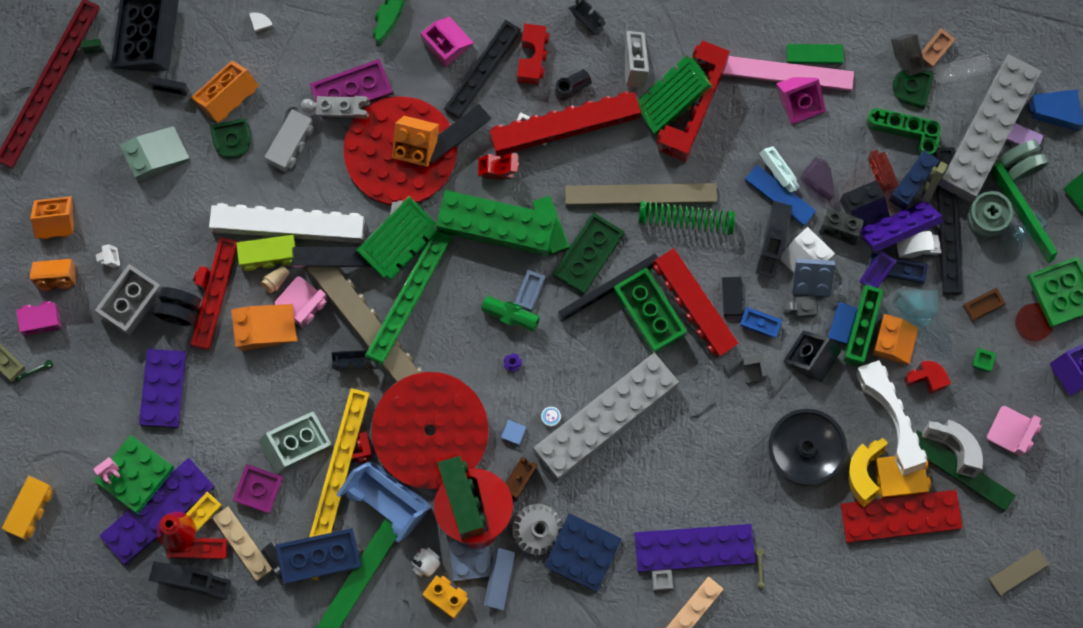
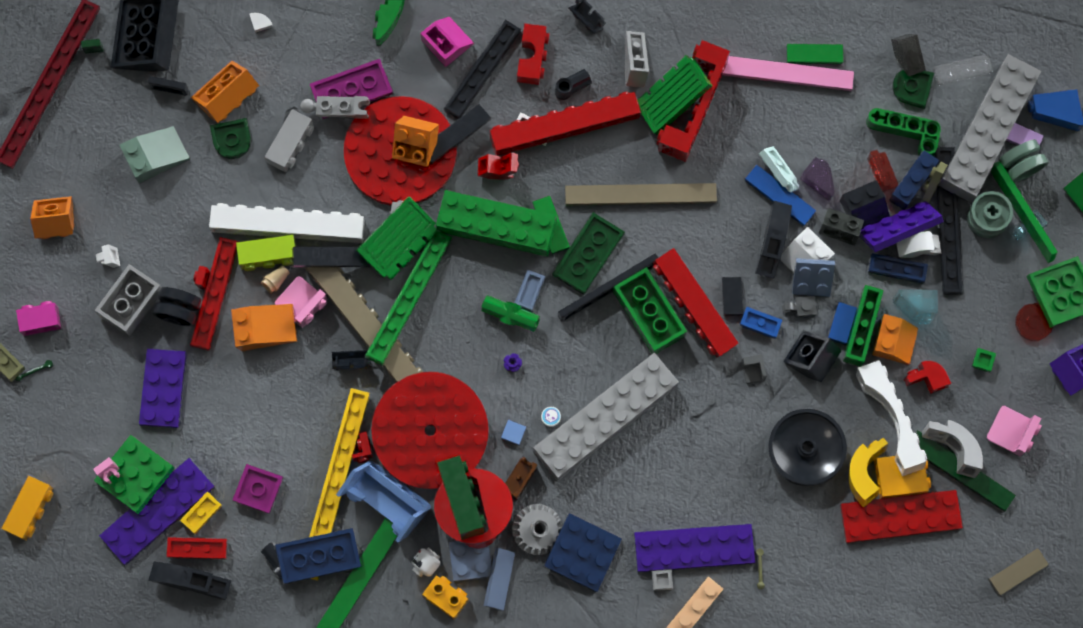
(53, 274): orange slope -> none
(176, 531): red cone -> none
(242, 543): tan plate -> none
(294, 442): sand green slope -> none
(731, 219): green piece -> none
(801, 98): dark pink slope -> none
(877, 270): dark purple tile -> none
(937, 47): nougat plate -> none
(984, 304): reddish brown tile -> none

